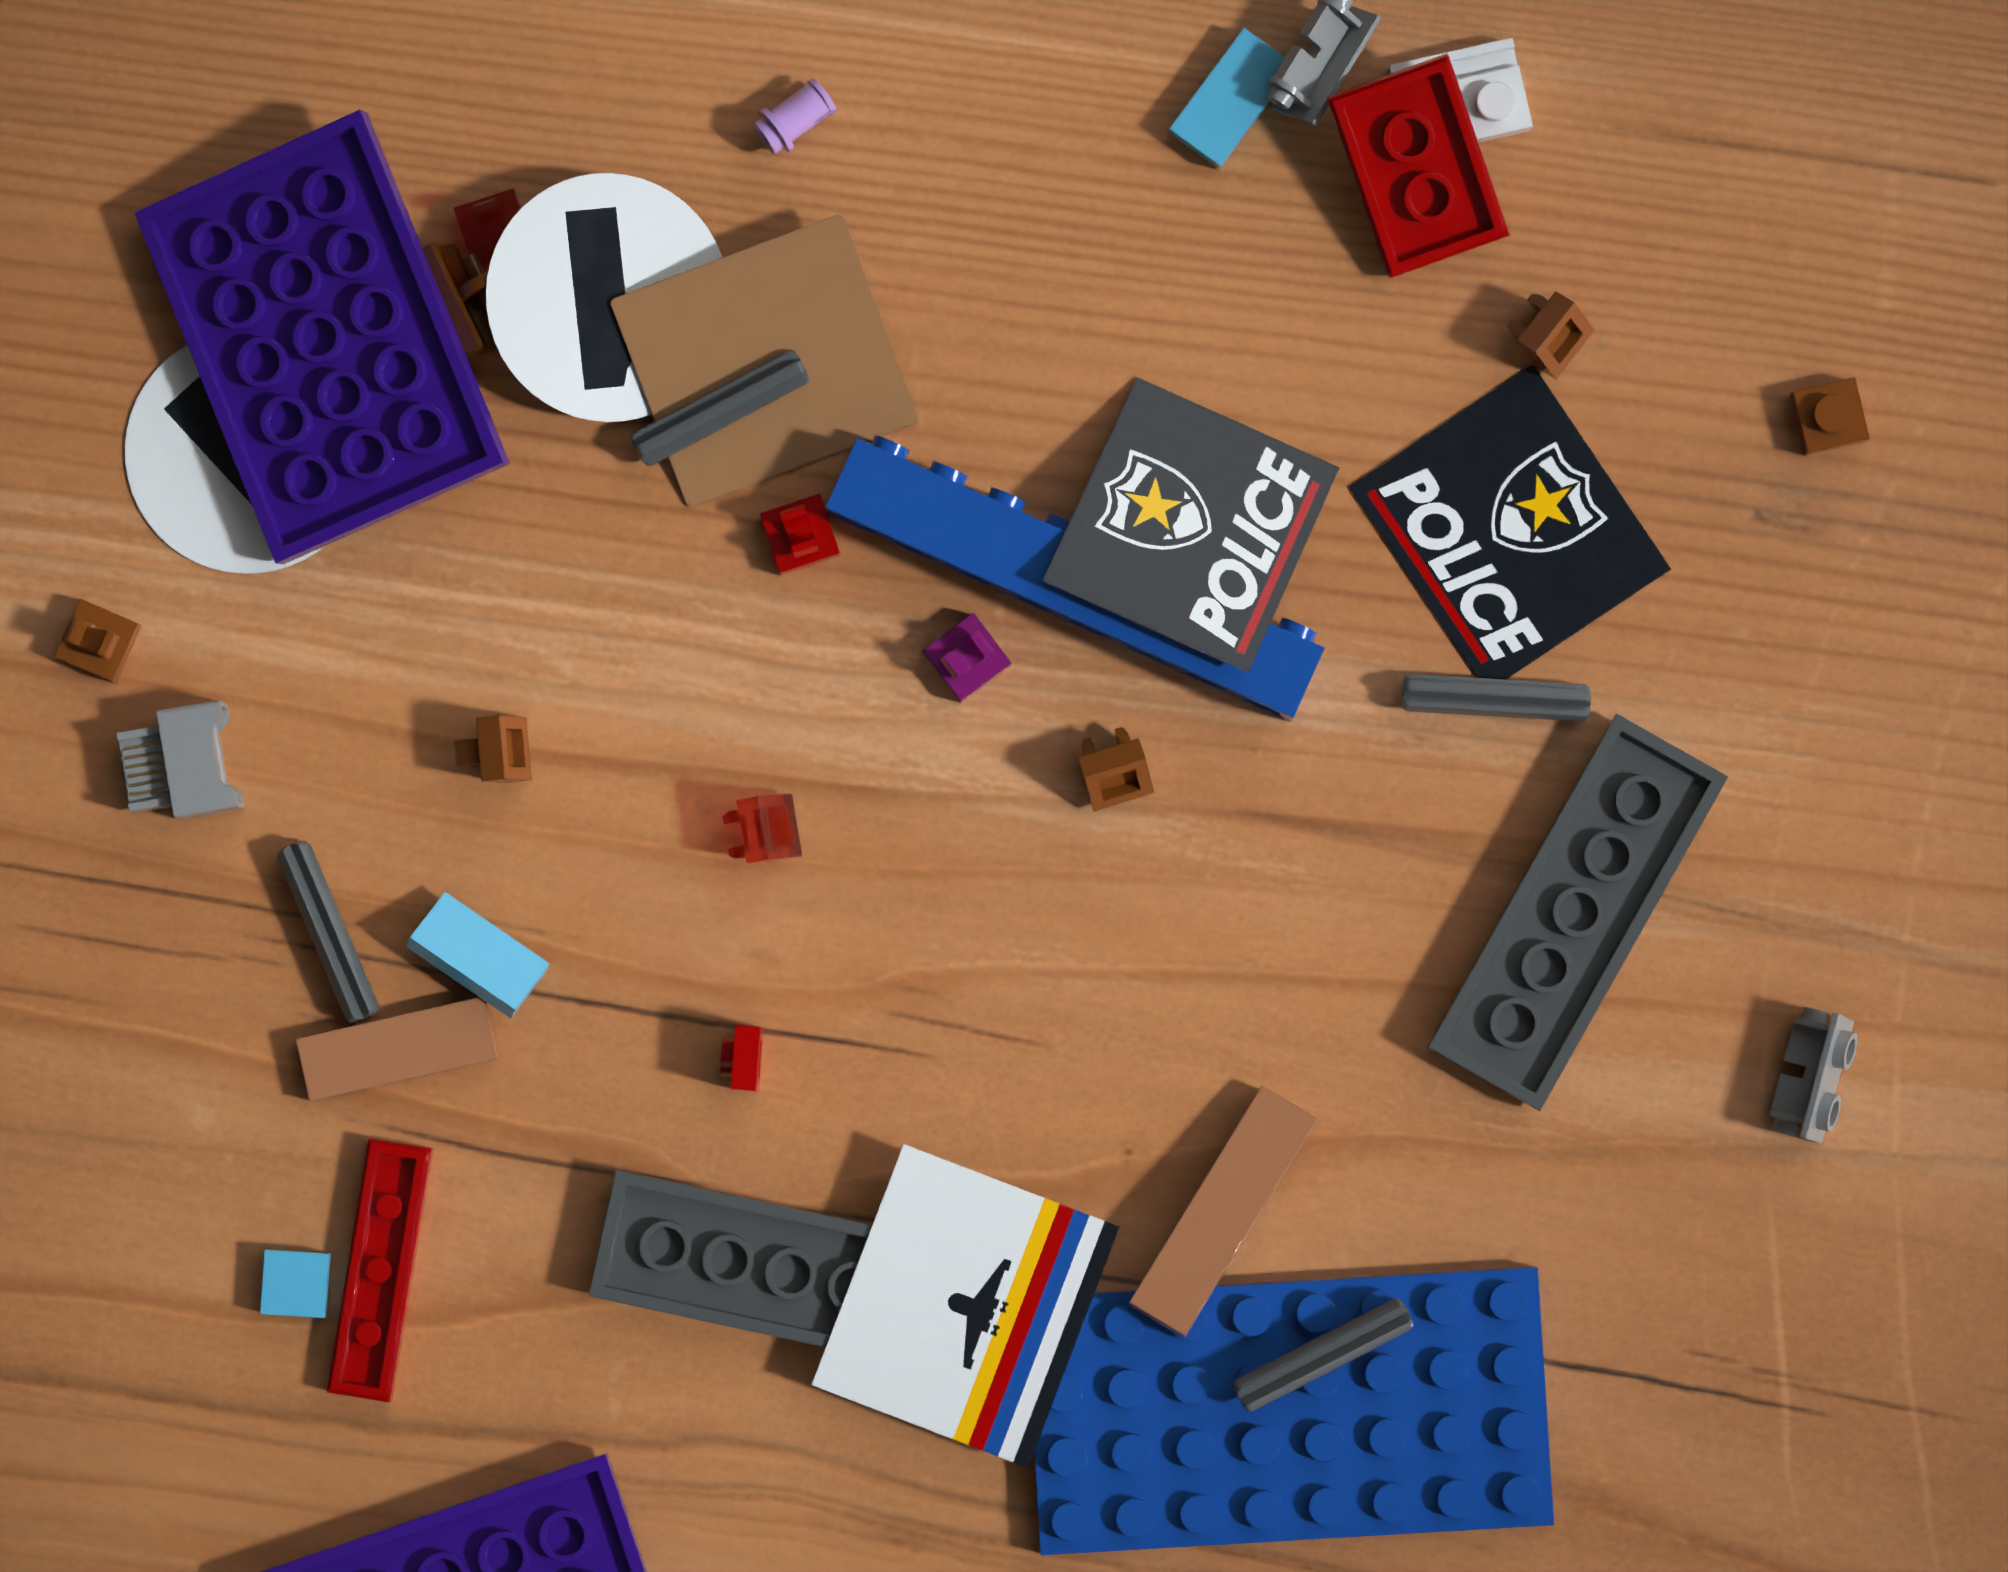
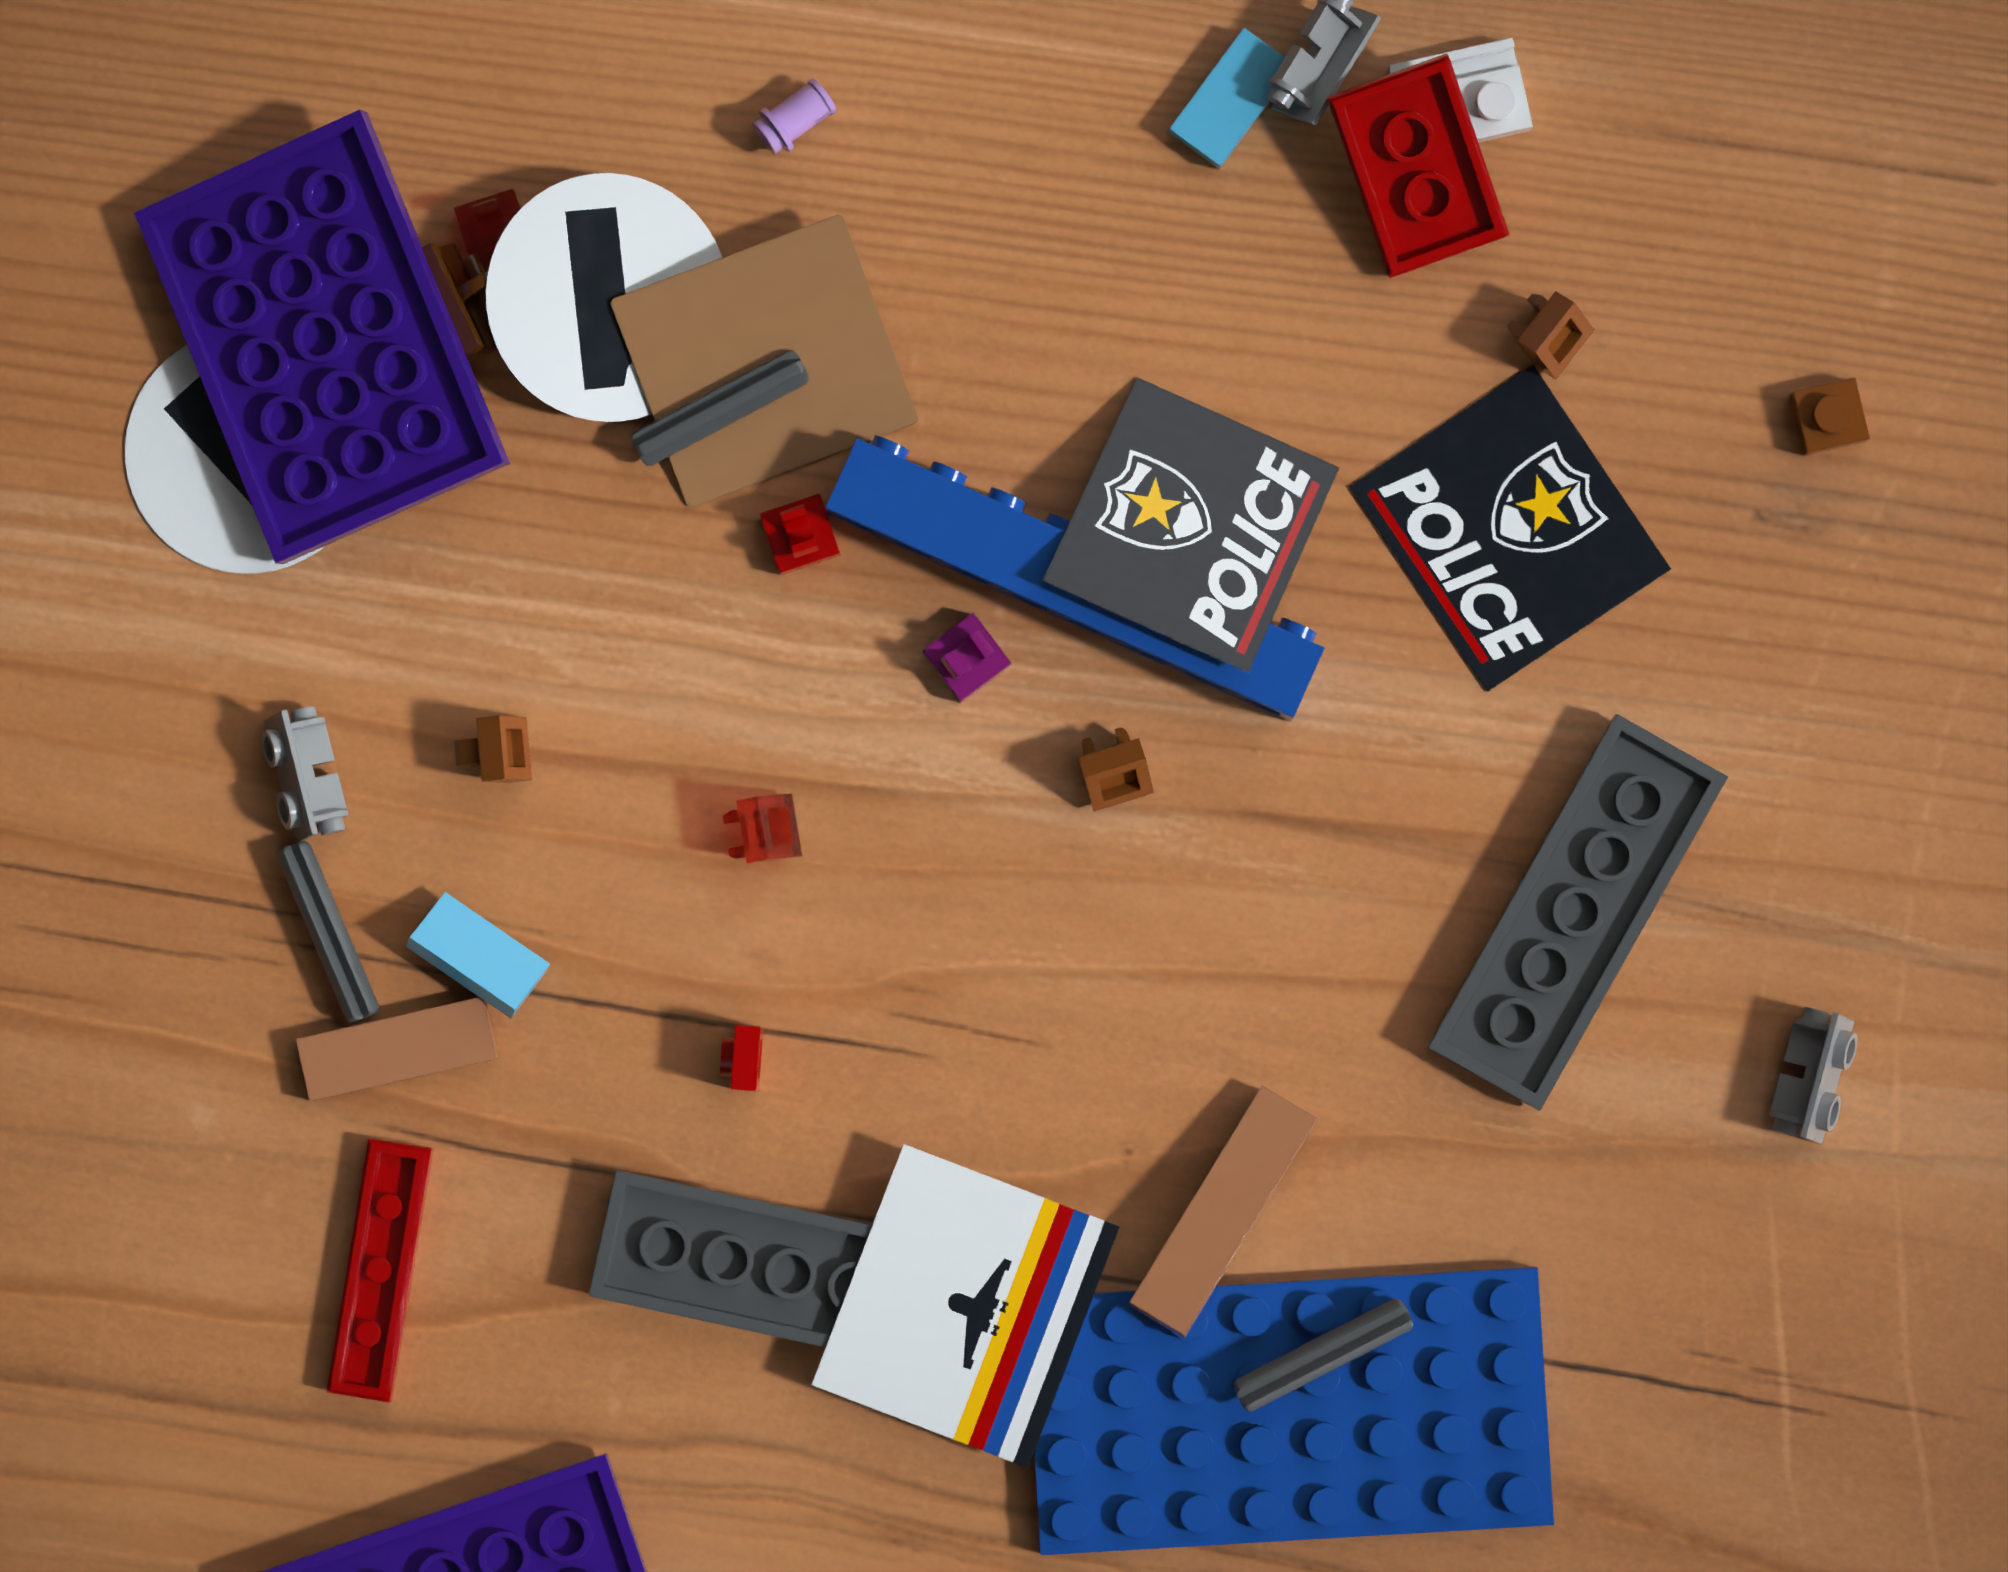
(97, 640): dark orange tile -> none
(180, 763): light grey piece -> none
(294, 752): none -> light grey hinge
(295, 1283): medium azure tile -> none
(1496, 697): dark grey axle -> none

